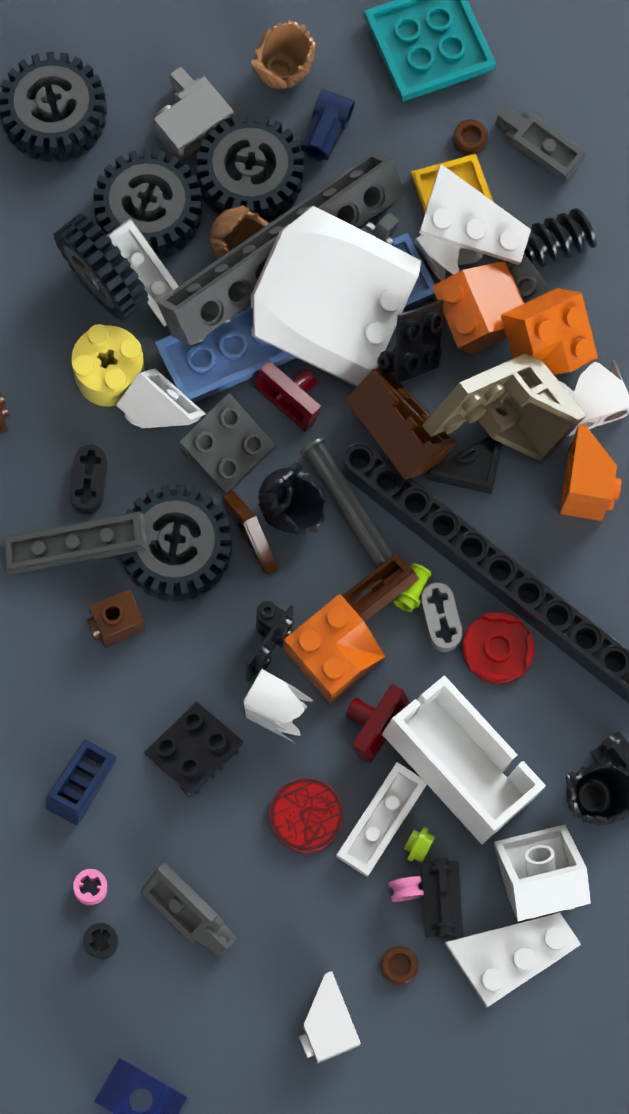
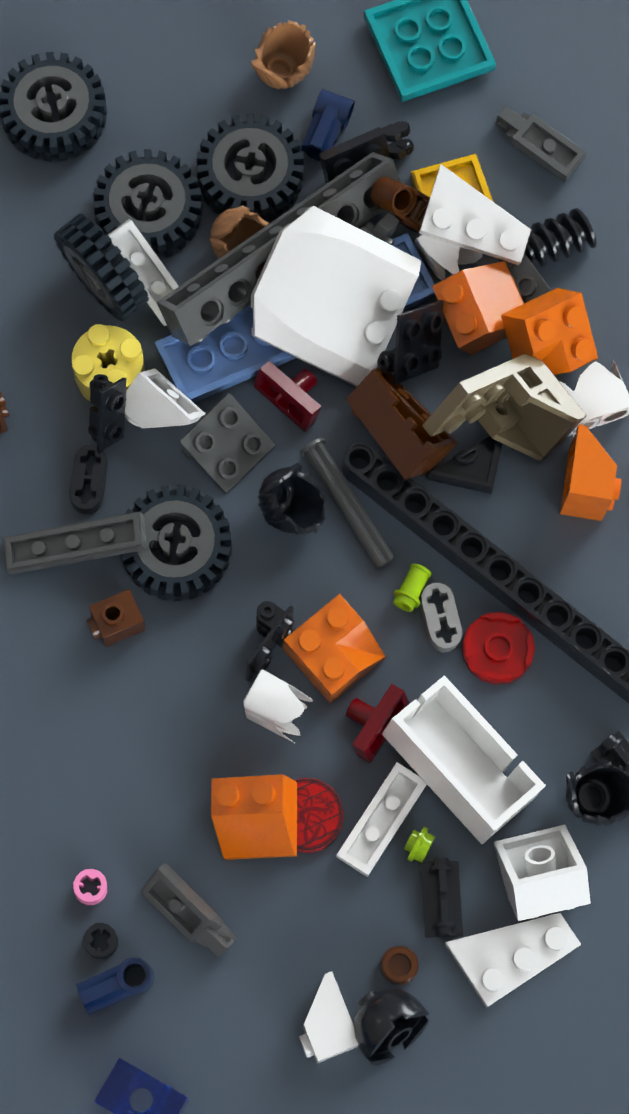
(63, 807): dark blue slope -> none
(107, 419): none -> black hinge
(112, 986): none -> dark blue piece
(192, 117): light grey hinge -> none
(194, 748): black hinge -> none
(251, 531): reddish brown tile -> none
(255, 816): none -> orange slope
(345, 155): none -> black hinge
(379, 589): reddish brown tile -> none
(386, 1022): none -> black cylinder
(401, 201): none -> reddish brown piece
(406, 889): bright pink bush -> none
(470, 137): reddish brown tile -> none

